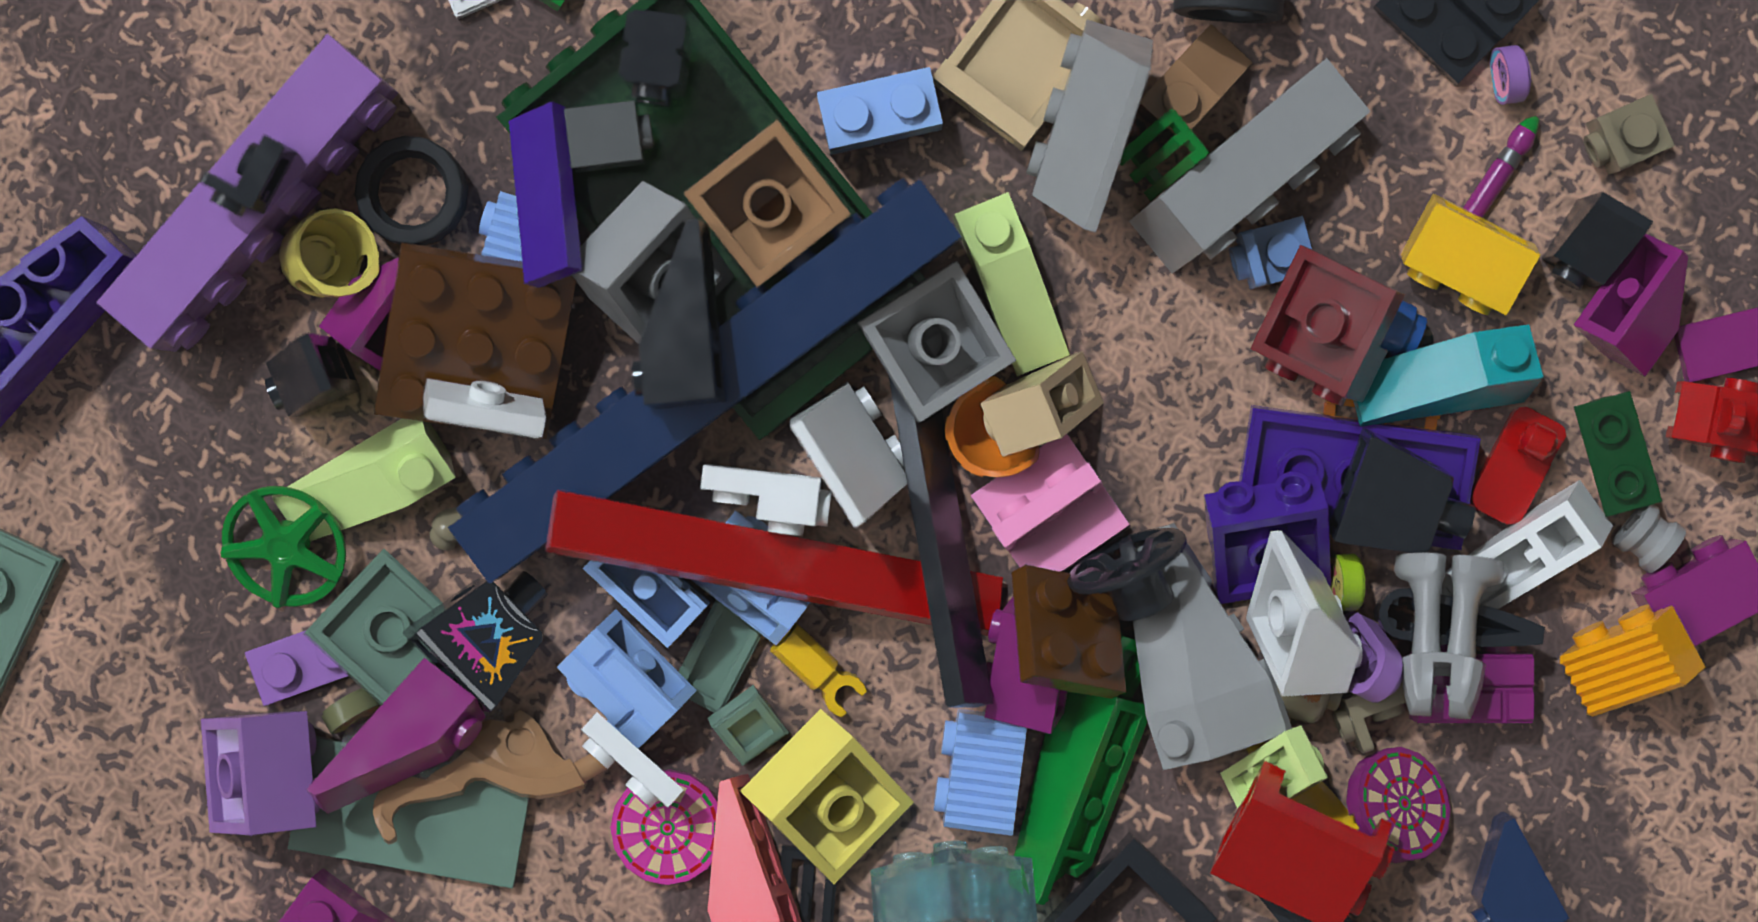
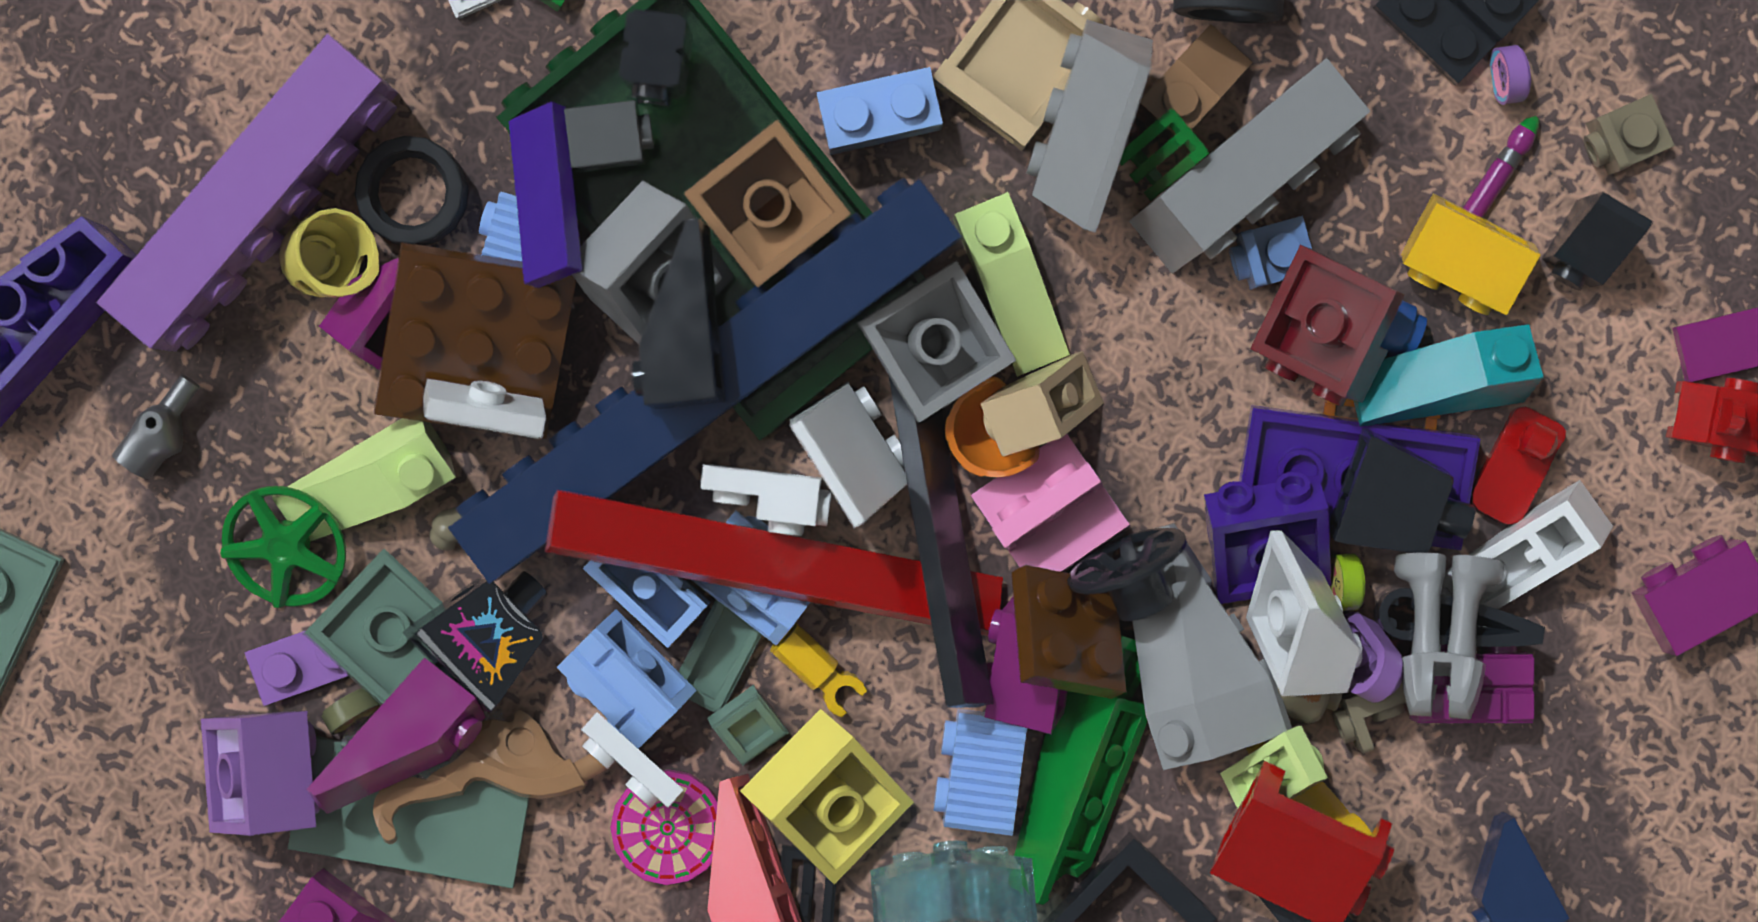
(156, 431): none -> flat silver piece
(261, 174): black bracket -> none
(309, 375): black slope -> none
(1407, 793): magenta tile -> none
(1617, 453): dark green hinge -> none
(1631, 660): light orange brick -> none
(1638, 306): magenta slope -> none
(1649, 537): light grey wheel -> none

